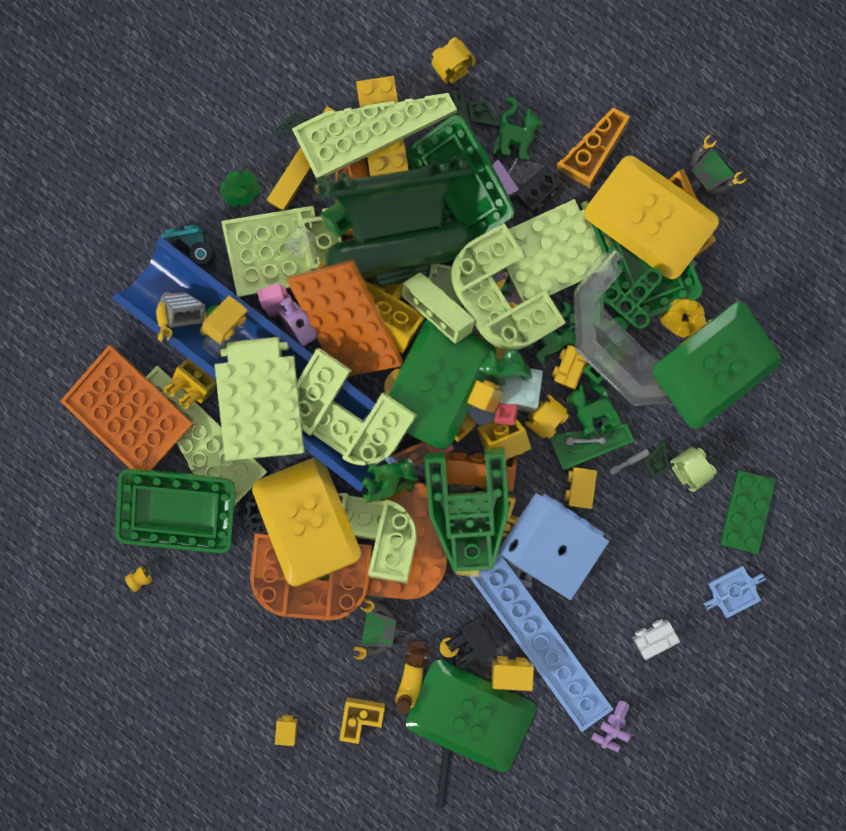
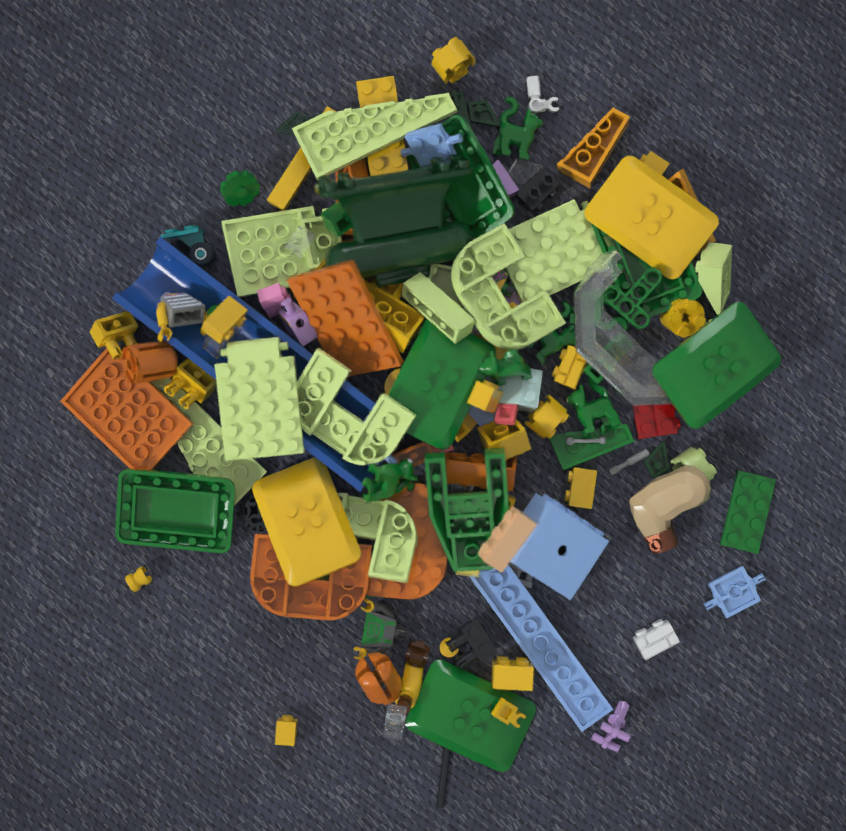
(114, 329): none -> yellow brick
(149, 361): none -> orange cylinder
(358, 713): yellow brick -> none
(384, 673): none -> orange cylinder
(394, 722): none -> clear brick
(430, 143): none -> light blue plate
(507, 539): none -> light nougat brick
(507, 712): none -> yellow plate
(536, 104): none -> white bar
(655, 162): none -> yellow brick
(655, 420): none -> red plate
(663, 501): none -> tan piece
(710, 172): torso -> none
(715, 273): none -> yellowish green slope

